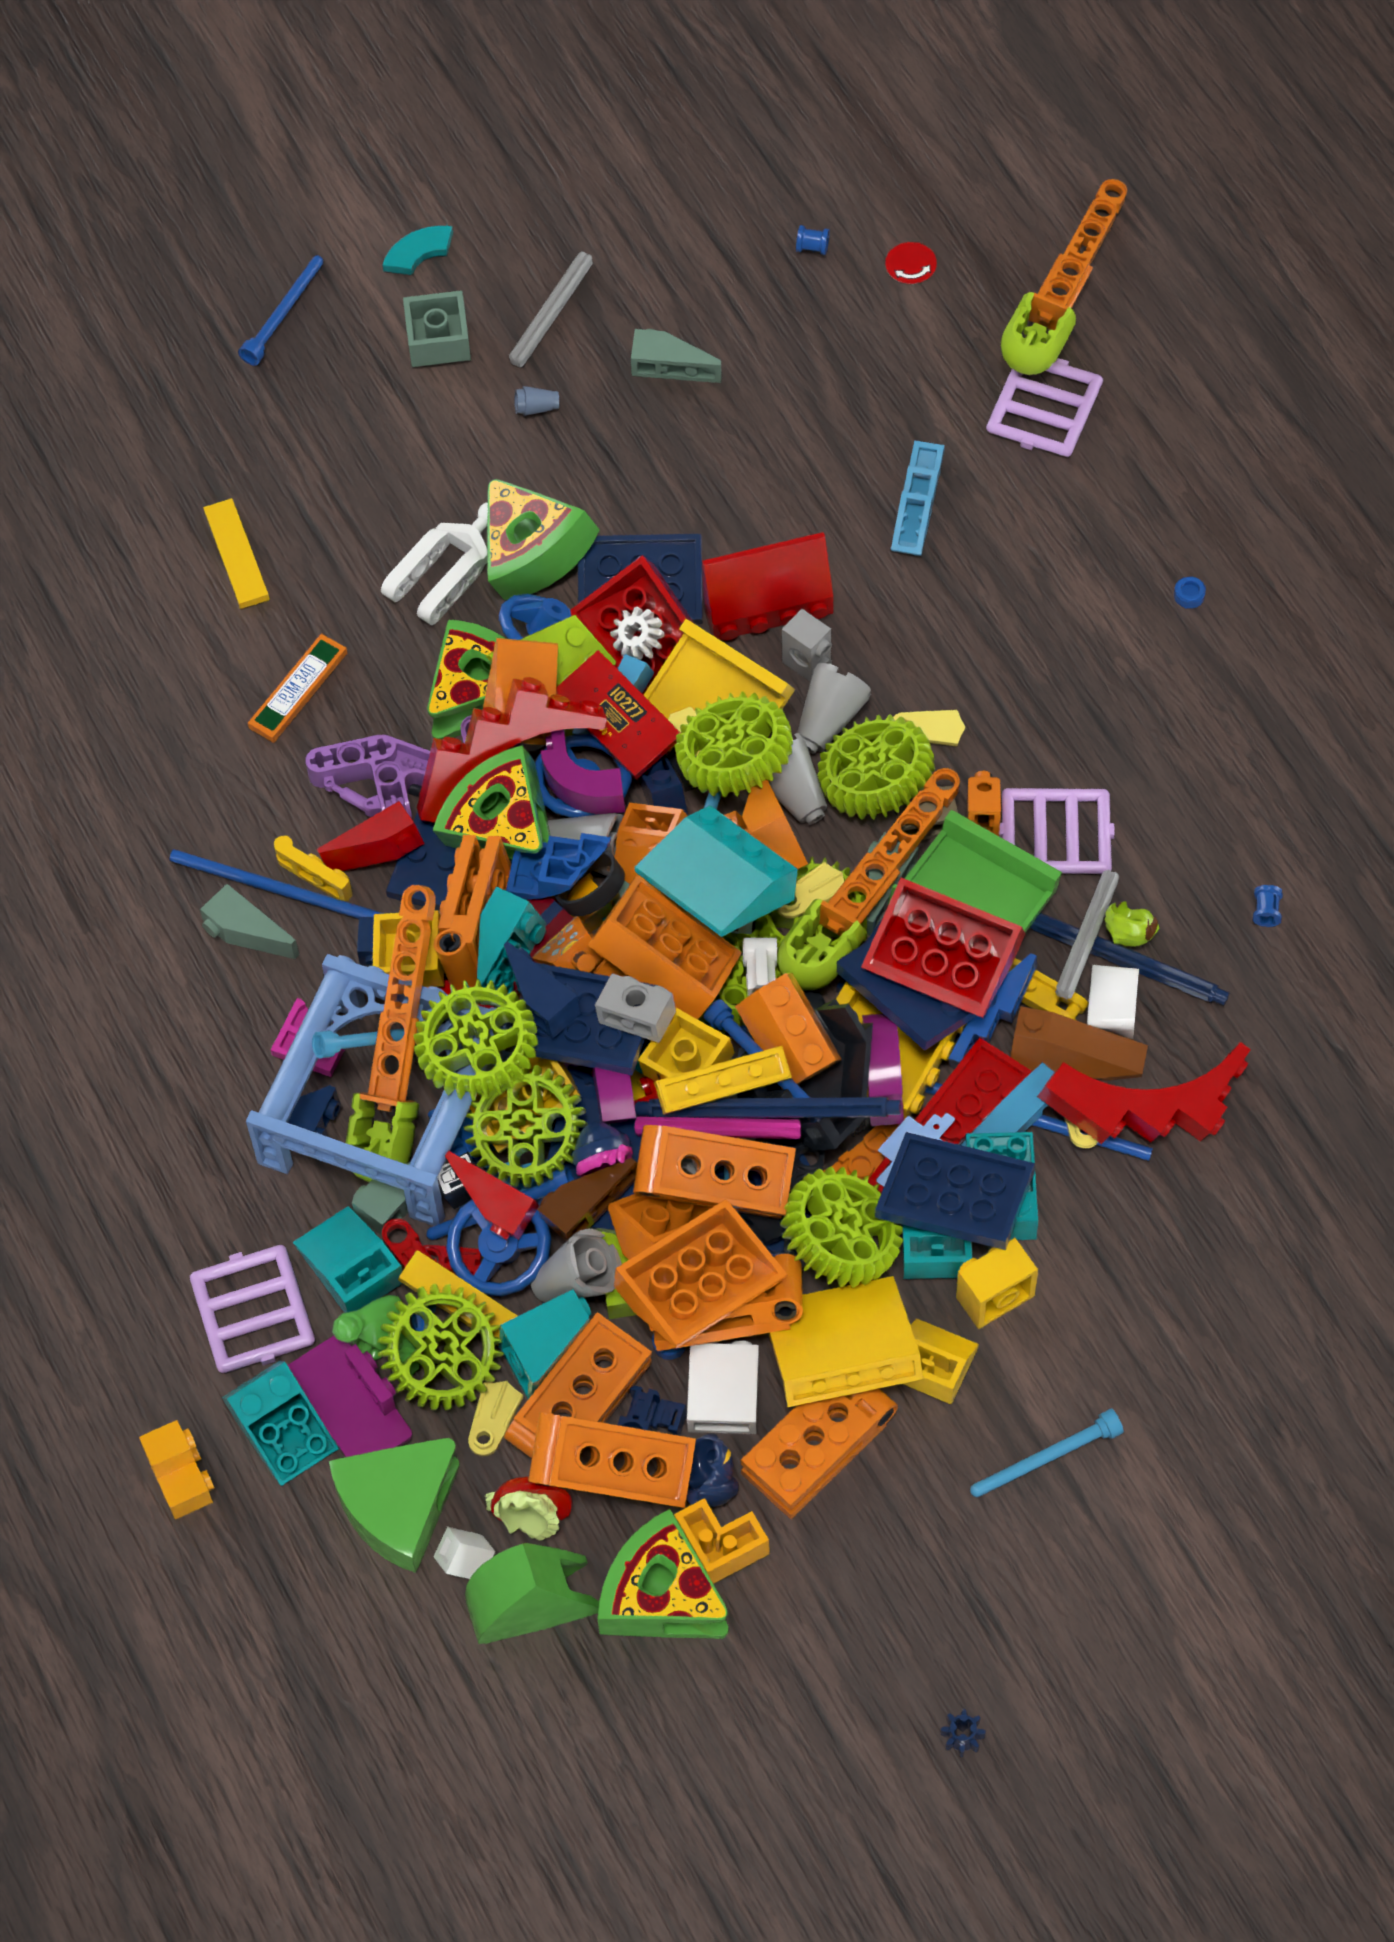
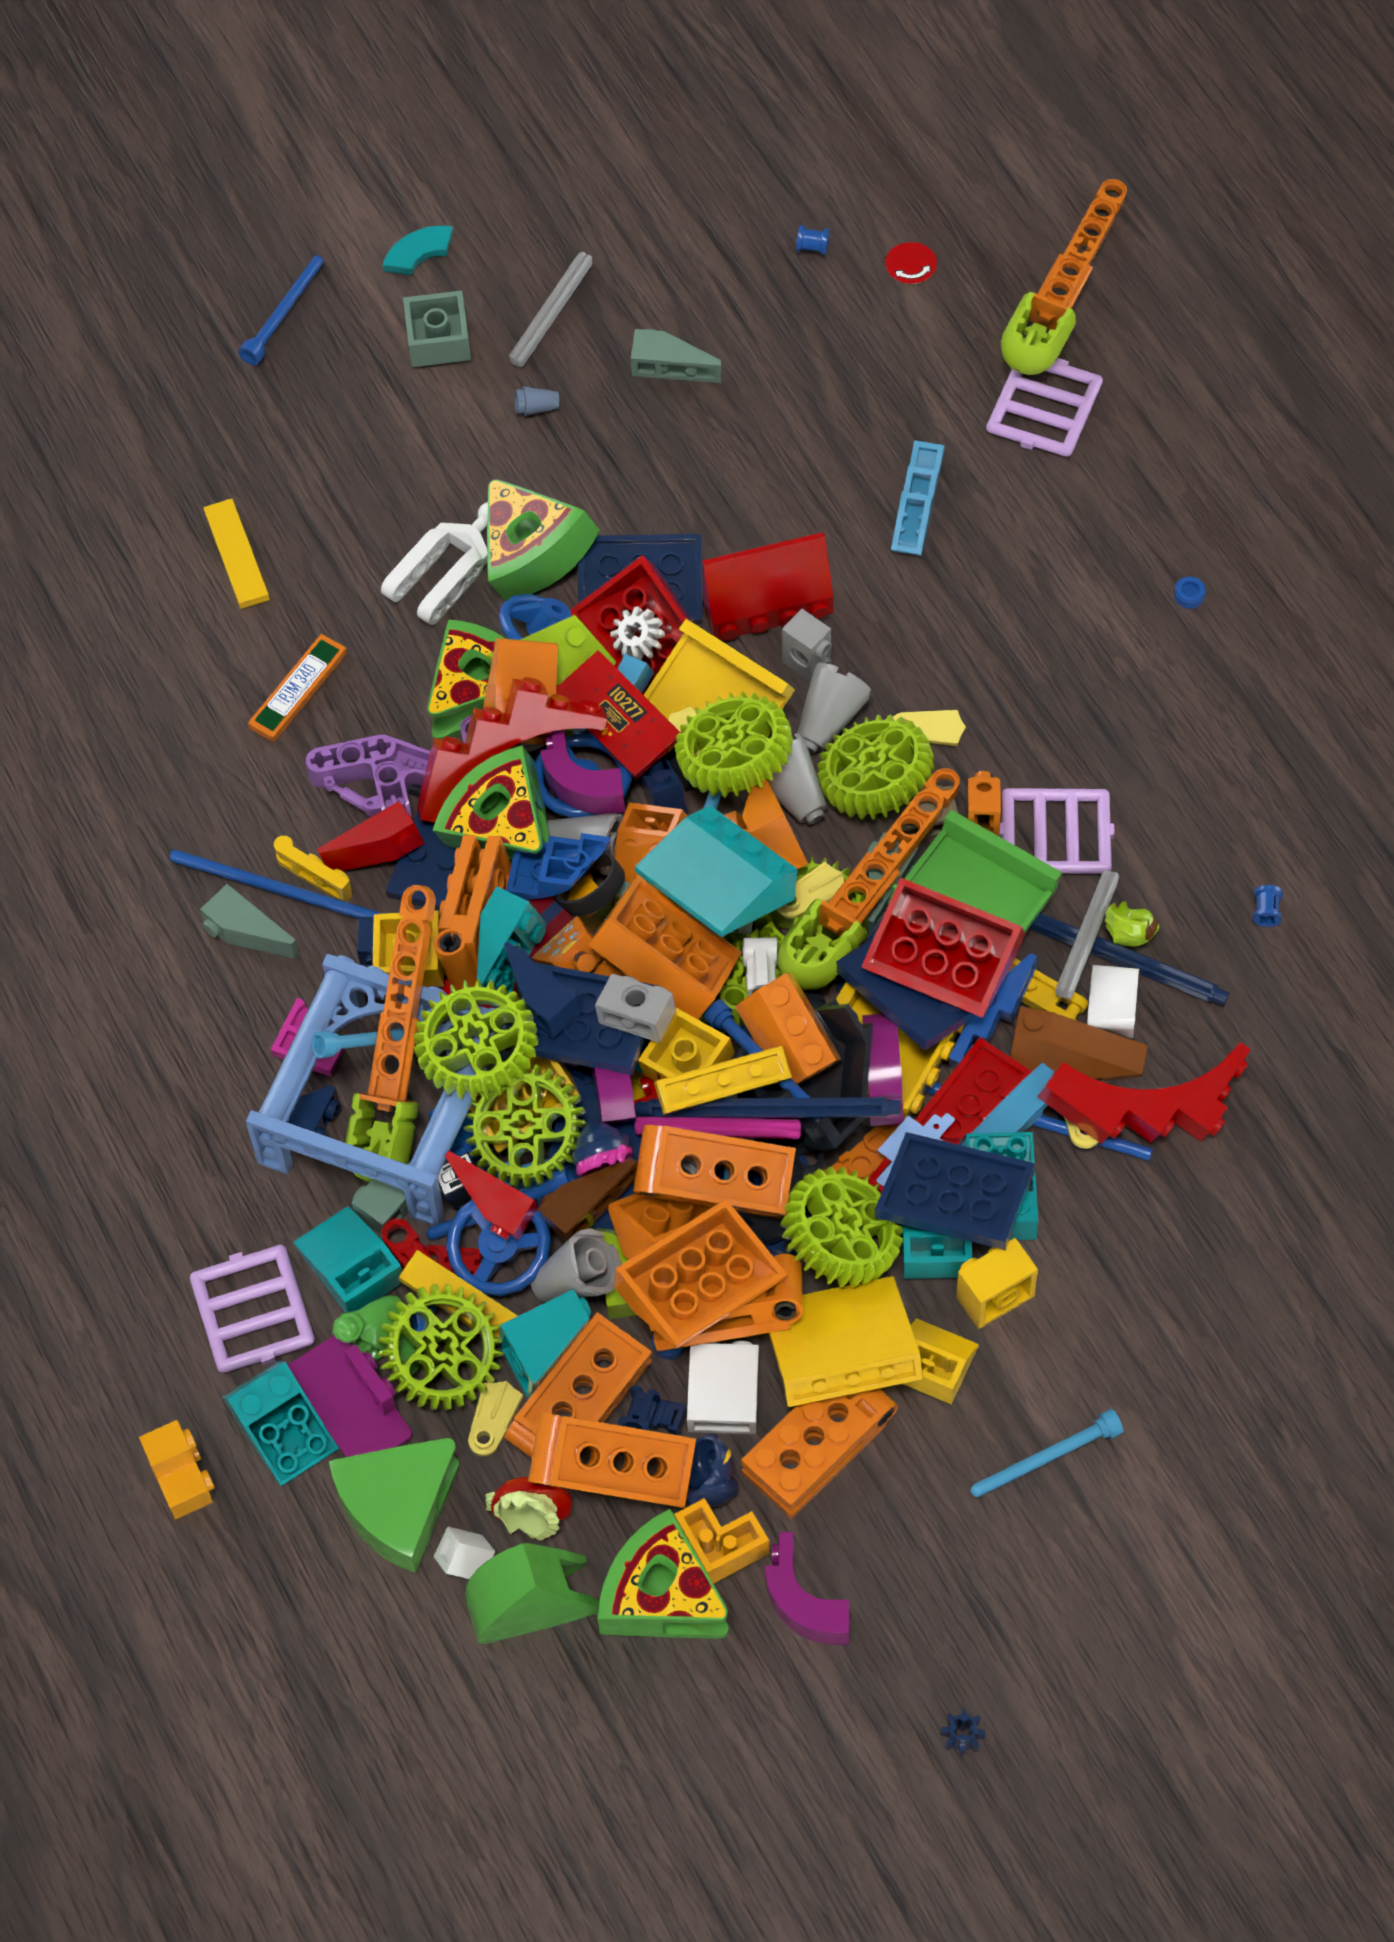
(804, 1614): none -> magenta arch

